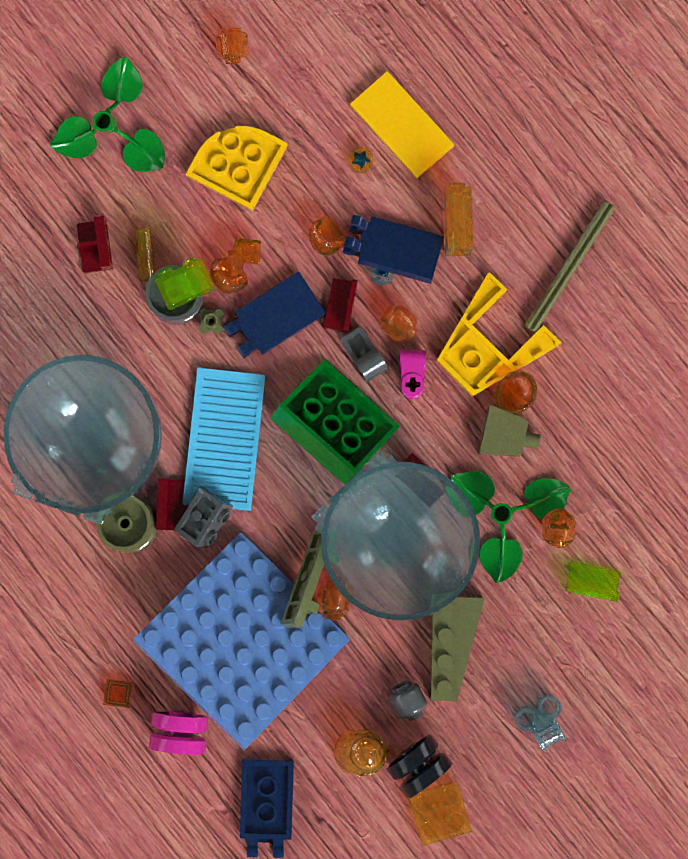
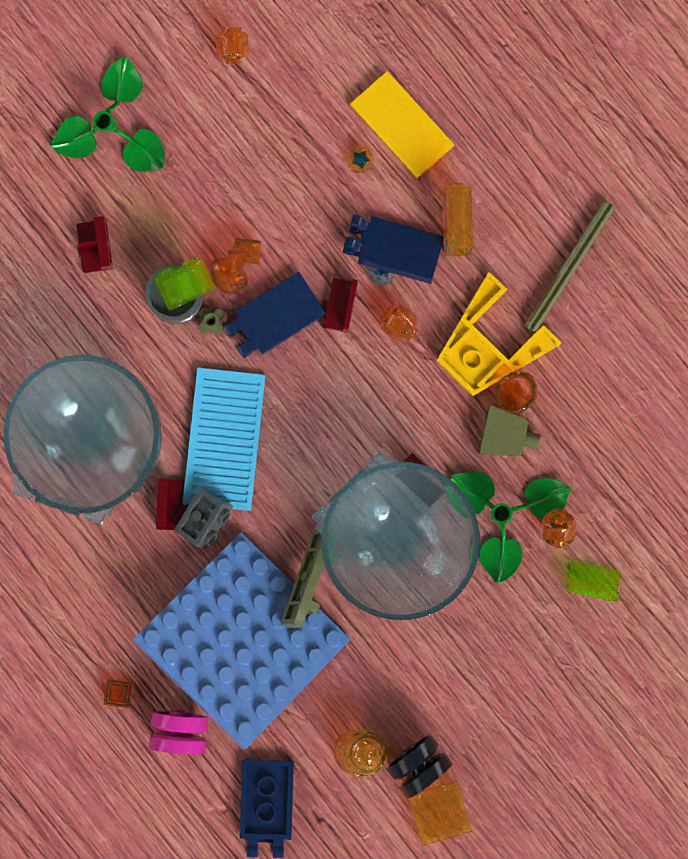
(138, 534): olive wheel -> none
(144, 253): clear yellow pin -> none
(238, 163): yellow plate -> none
(325, 236): clear orange hair -> none
(331, 602): clear orange head -> none
(334, 421): green slope -> none
(364, 354): dark grey plate -> none
(408, 700): dark grey head -> none
(412, 368): dark pink piece -> none
(451, 644): olive wedge -> none
(542, 723): clear light blue piece -> none

